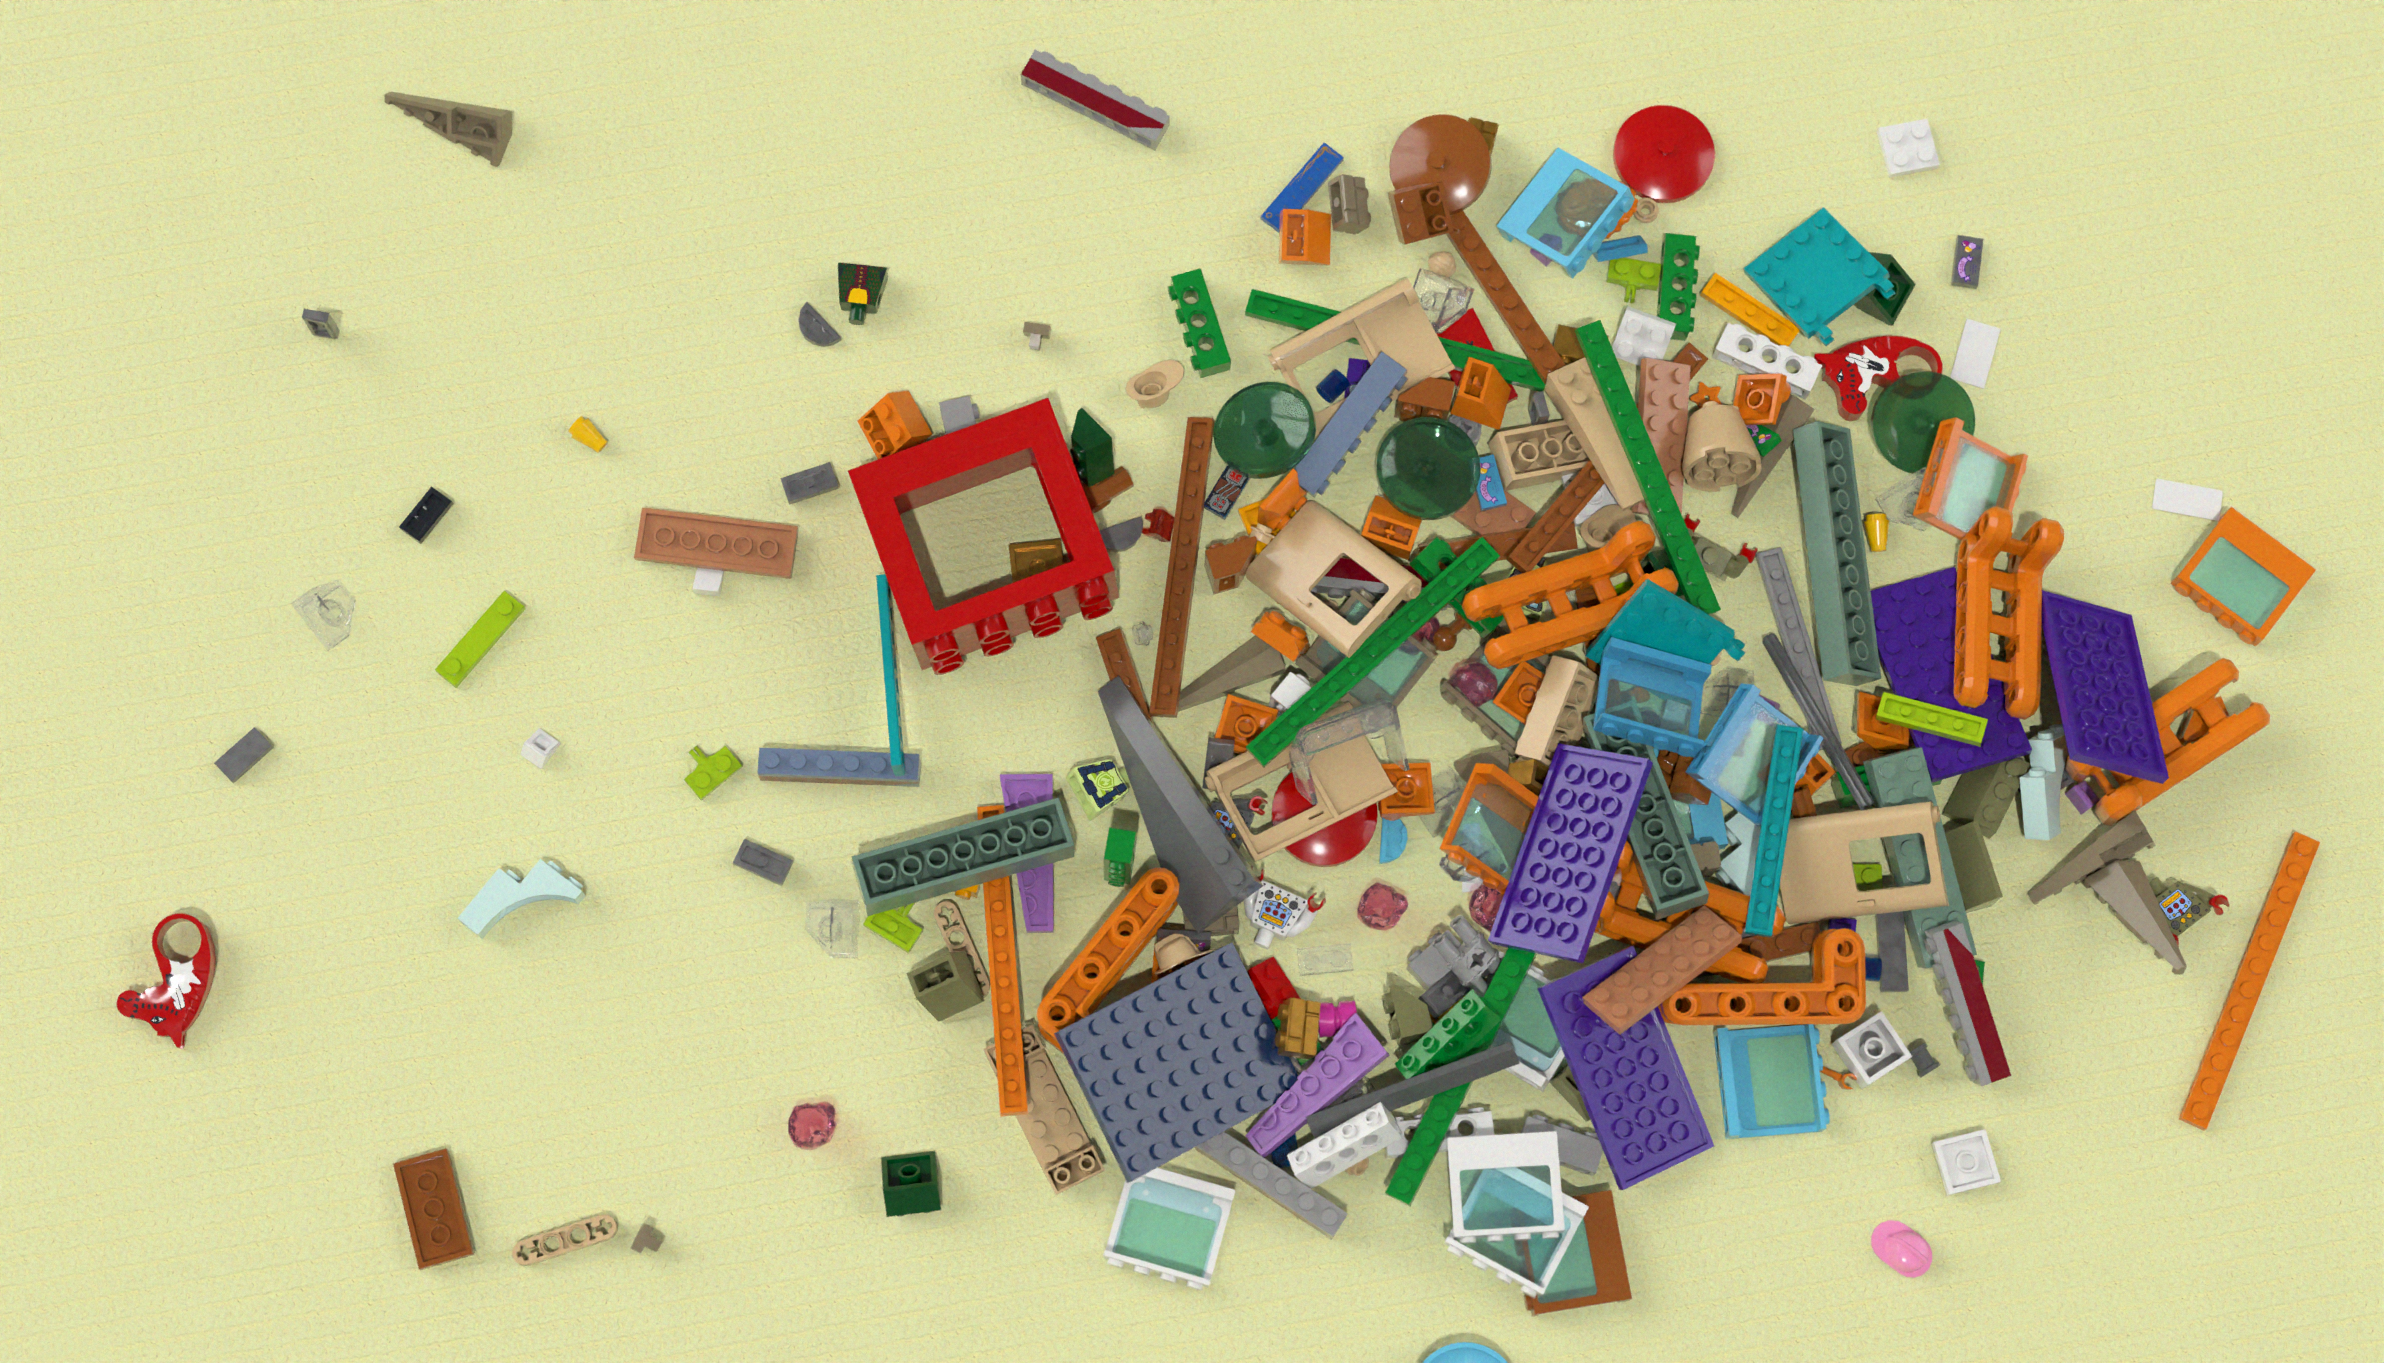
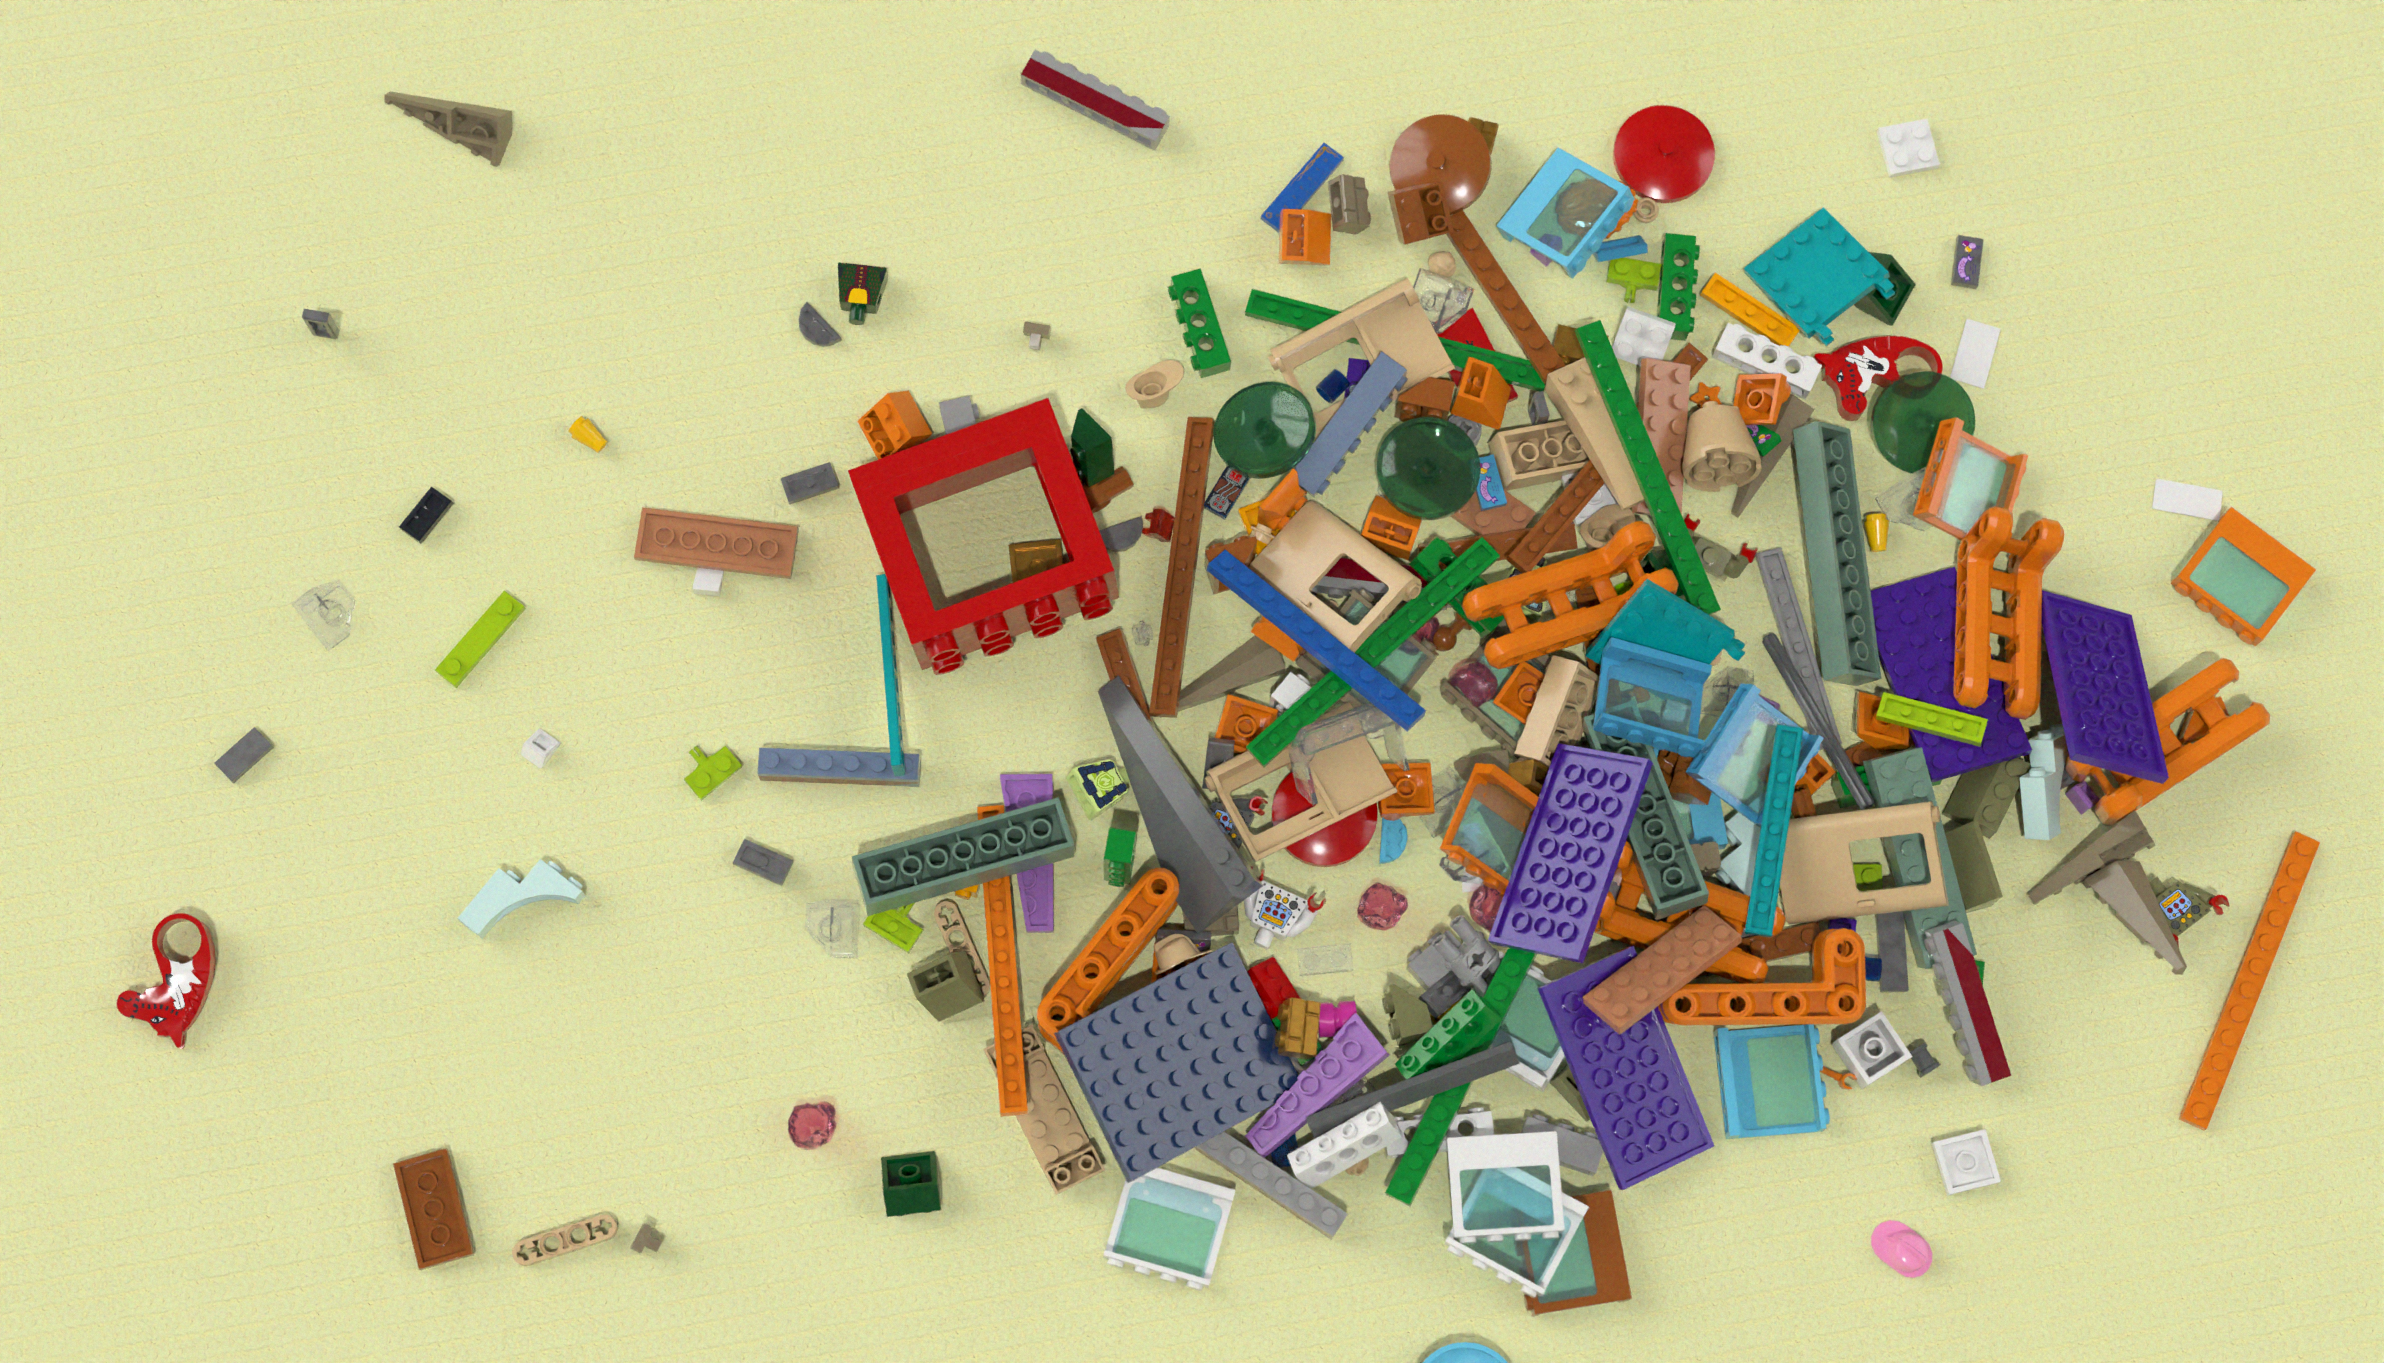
(1316, 640): none -> blue plate

